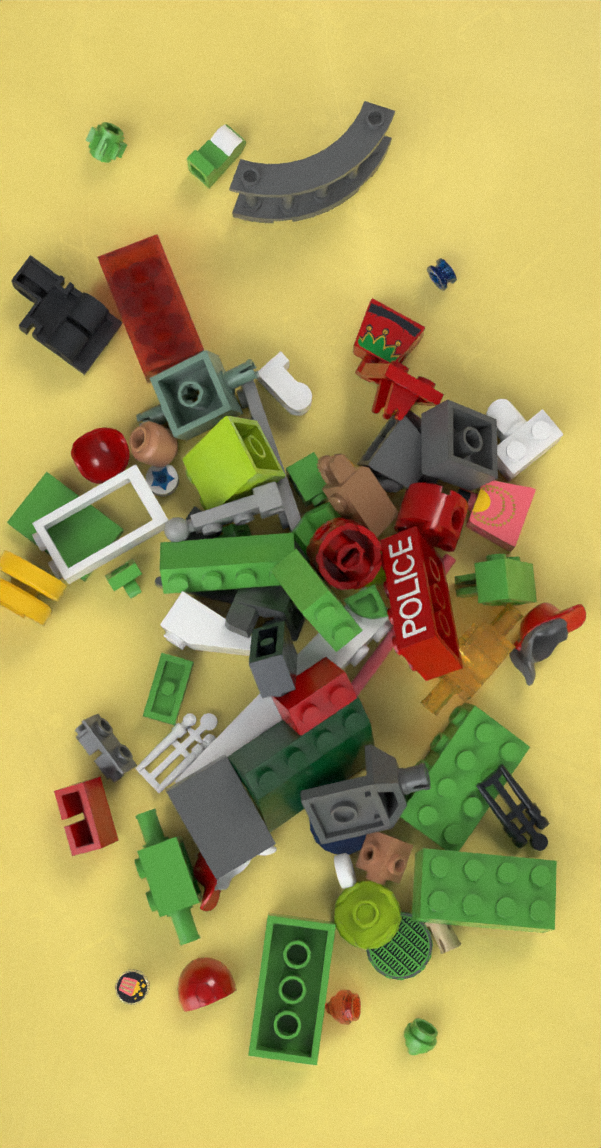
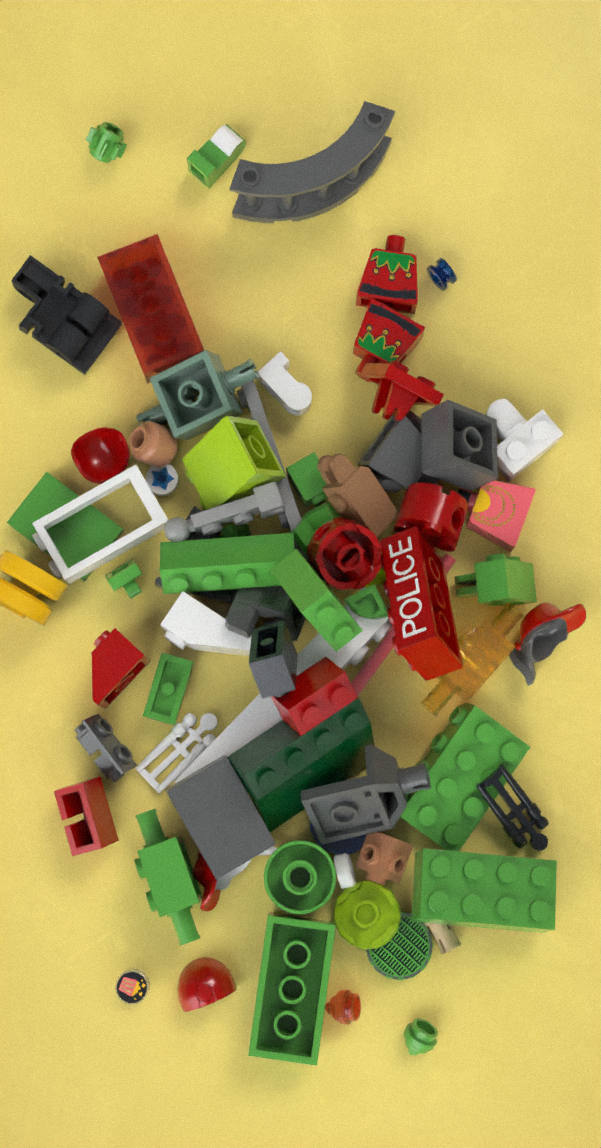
(114, 666): none -> red slope
(300, 876): none -> bright green wheel
(390, 277): none -> red torso

